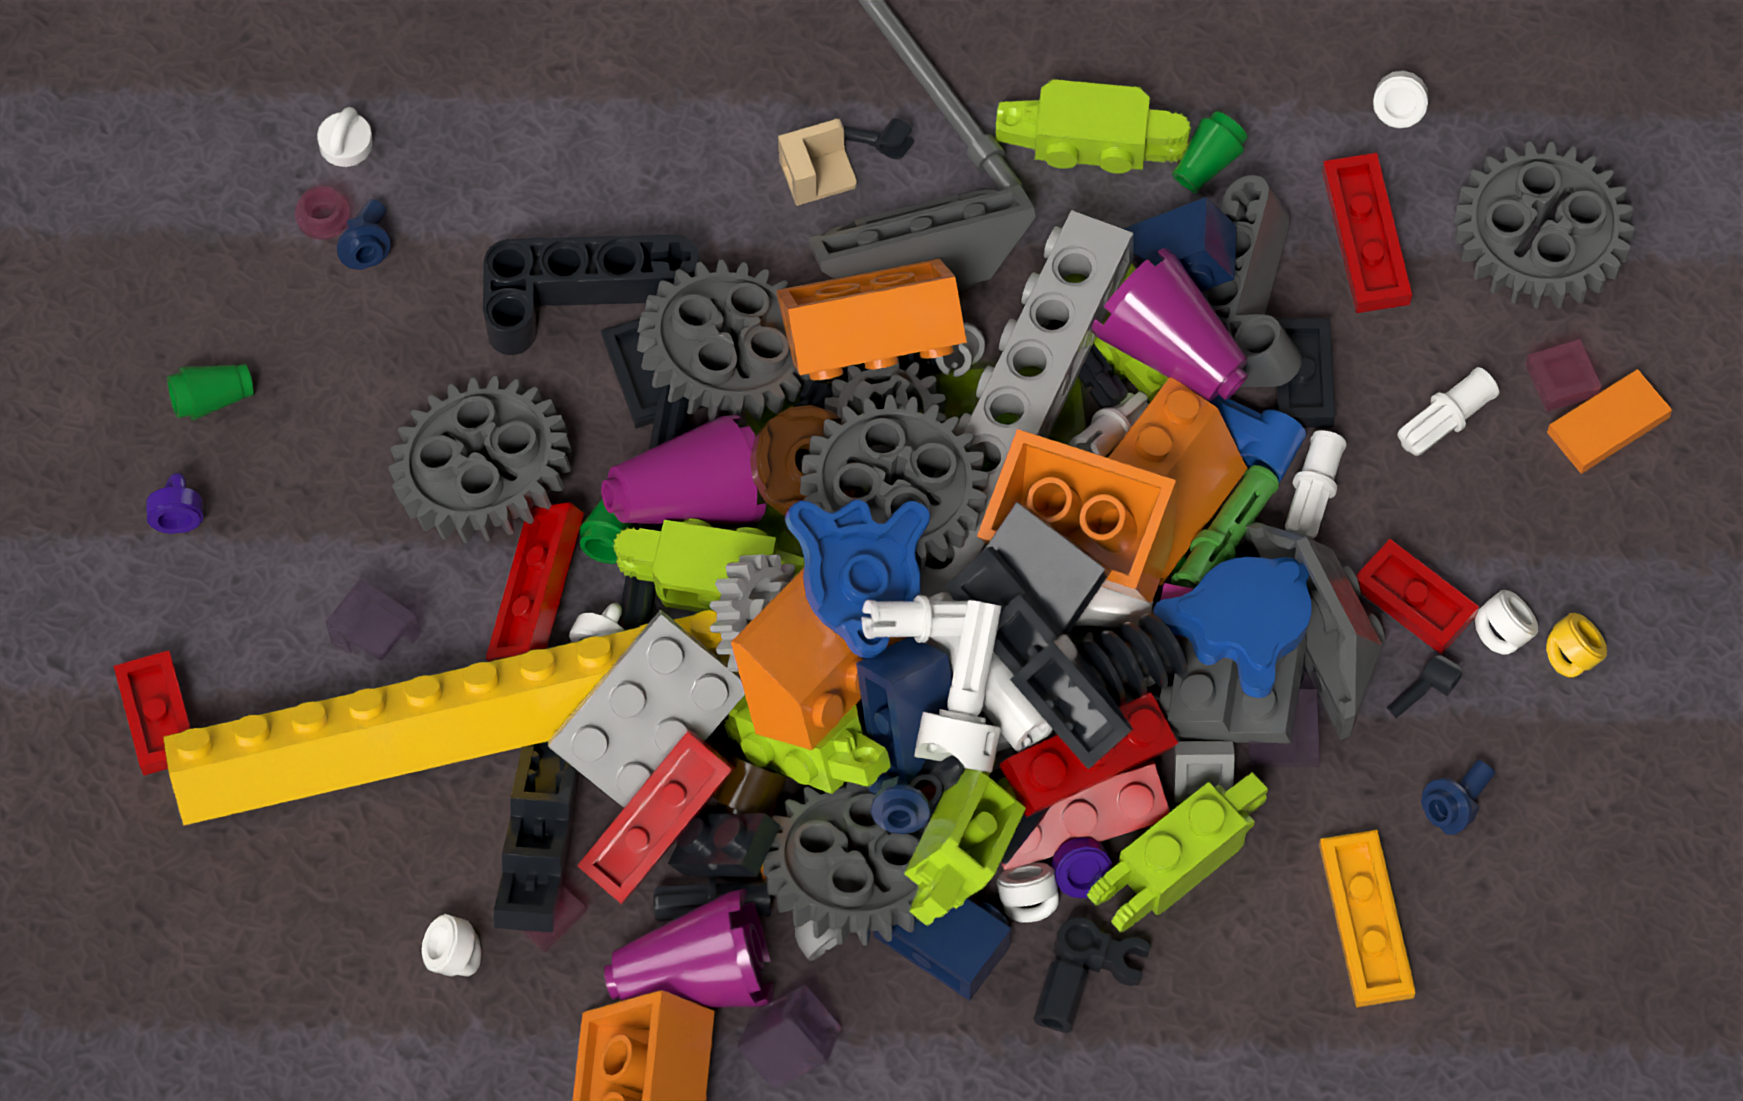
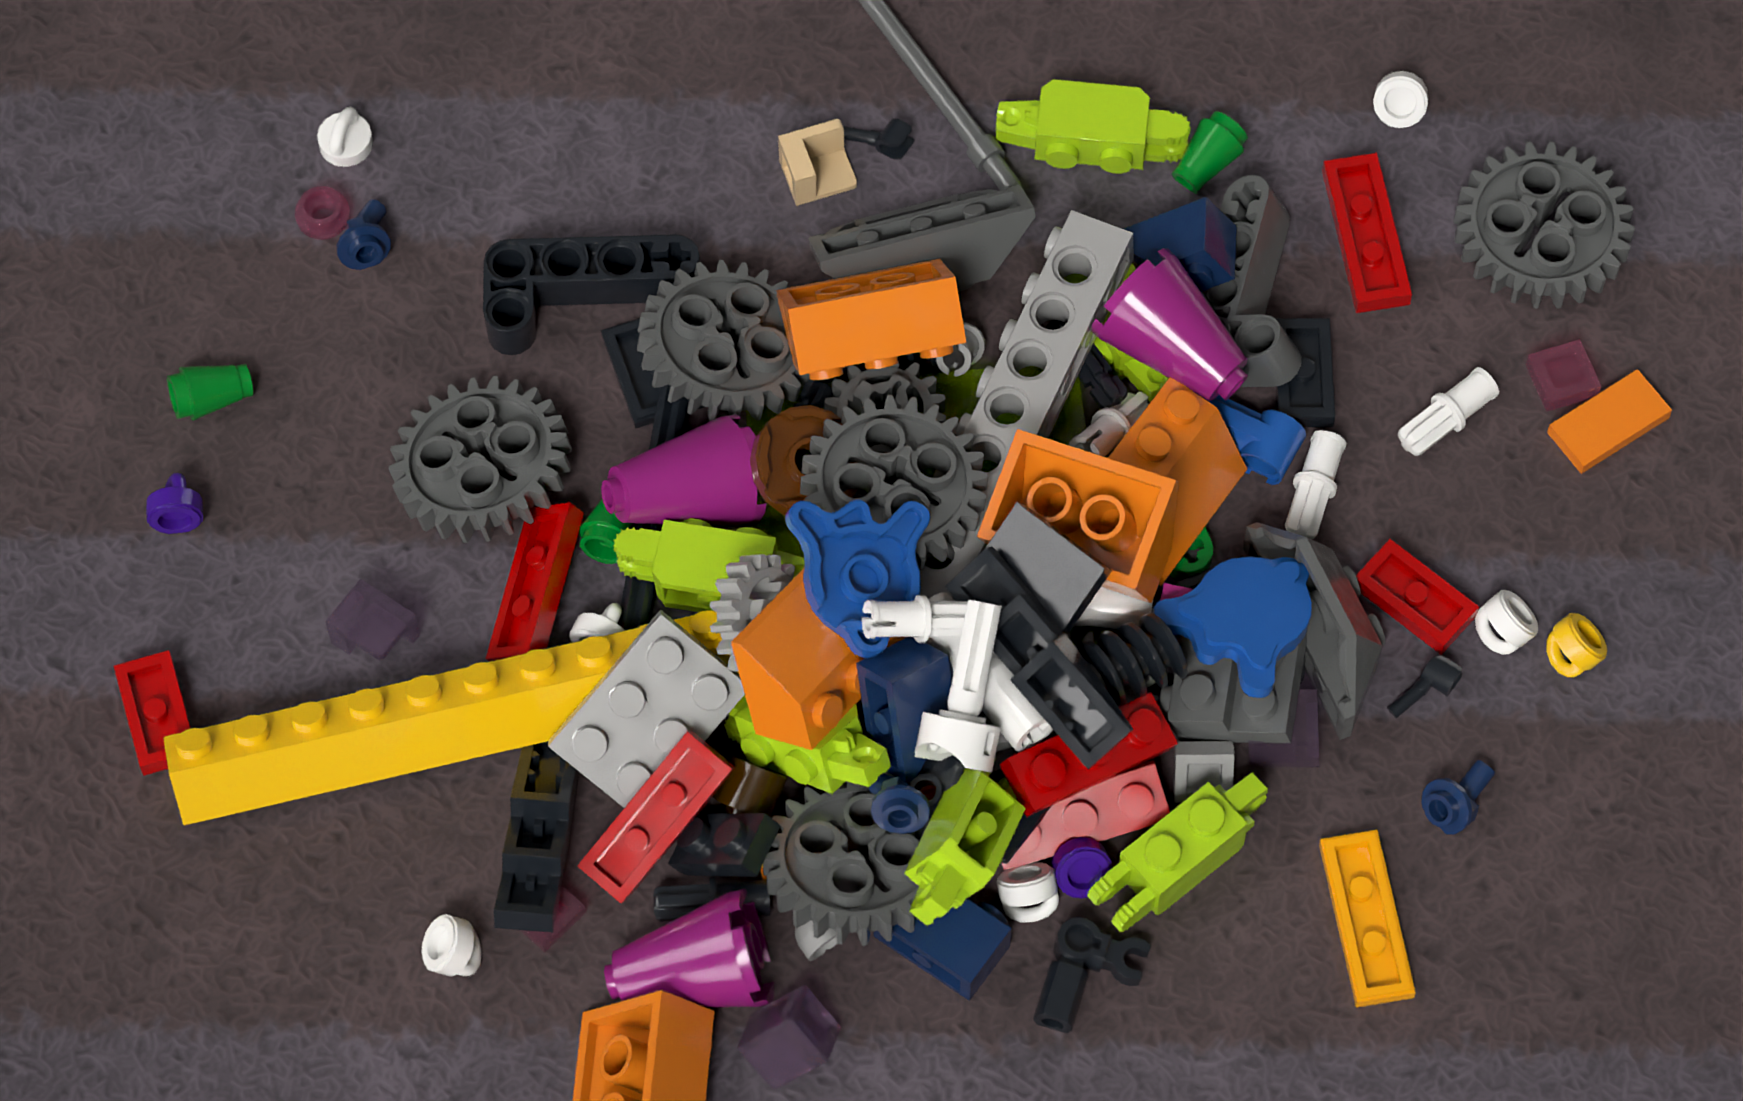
(1228, 528): bright green pin -> none

